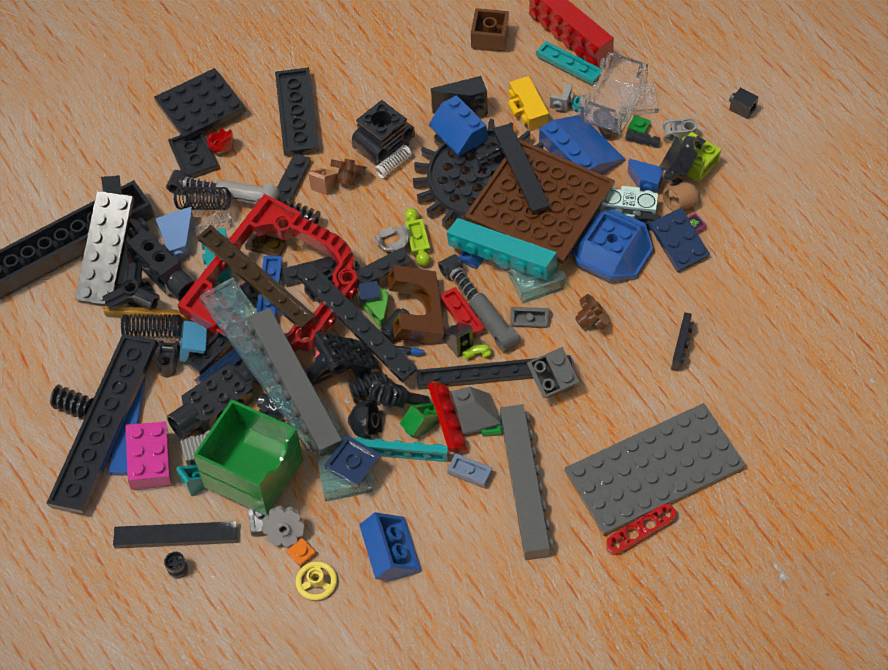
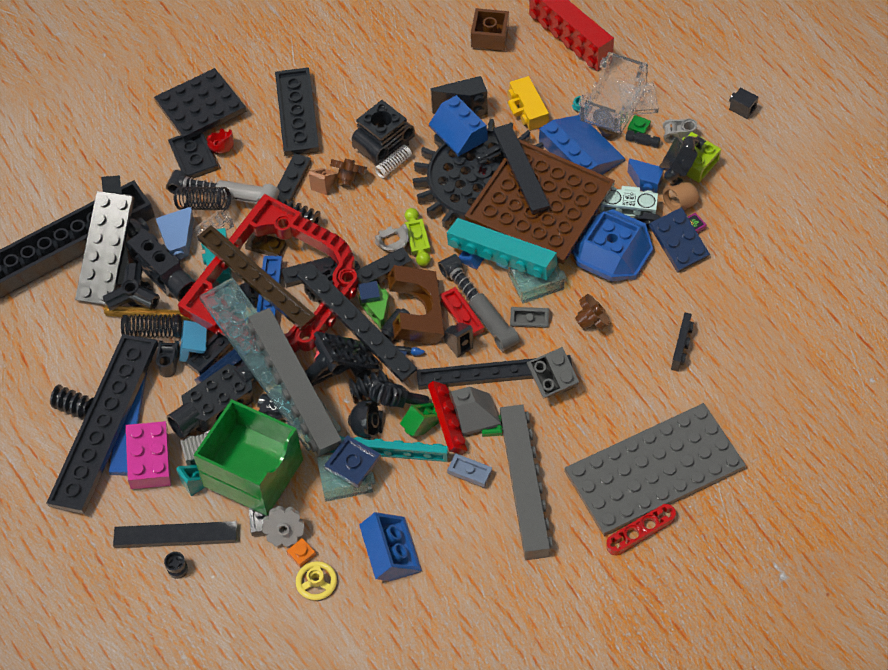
(484, 349): lime arm -> none
(562, 102): light grey bracket -> none
(569, 62): teal plate -> none

